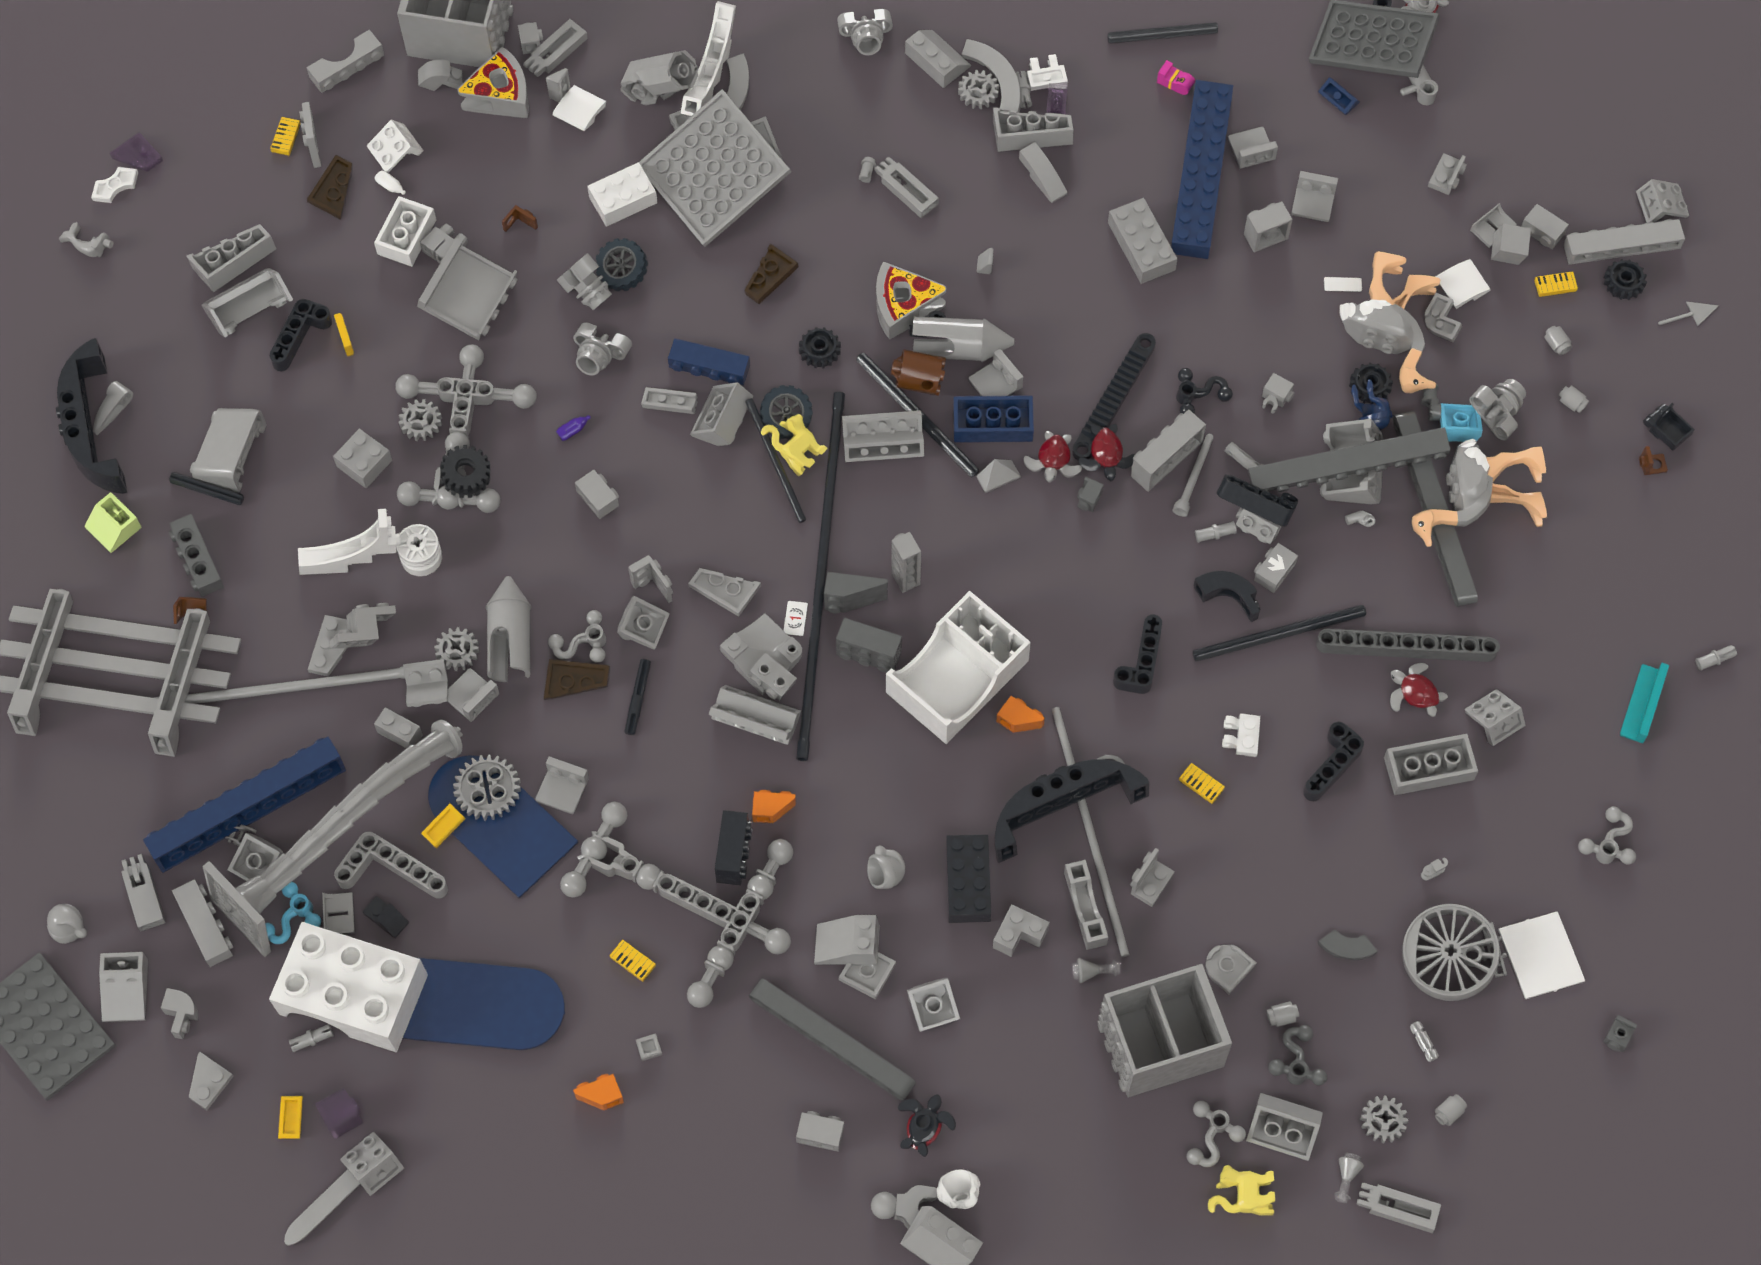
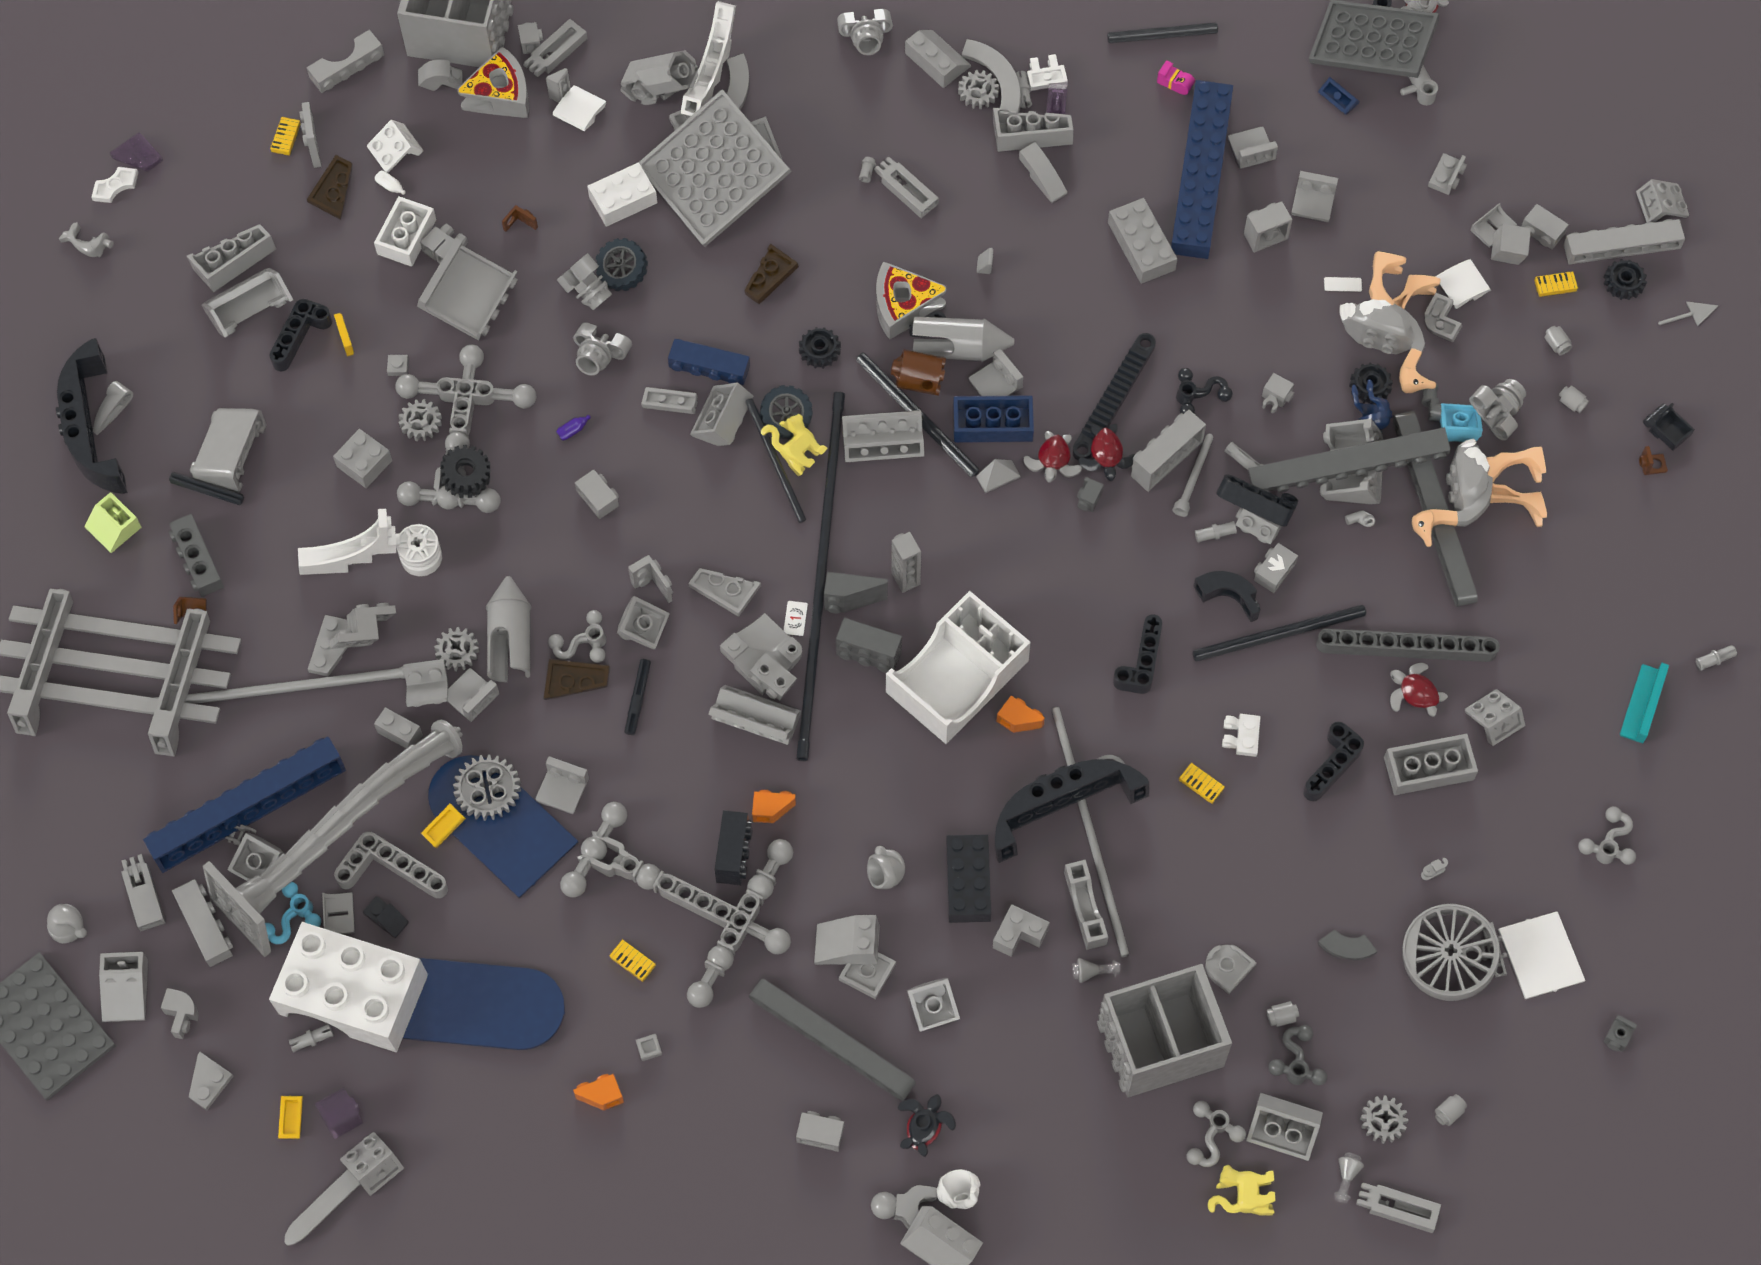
(397, 365): none -> light grey plate
(1150, 879): light grey bracket -> none
(1424, 1041): light grey axle -> none

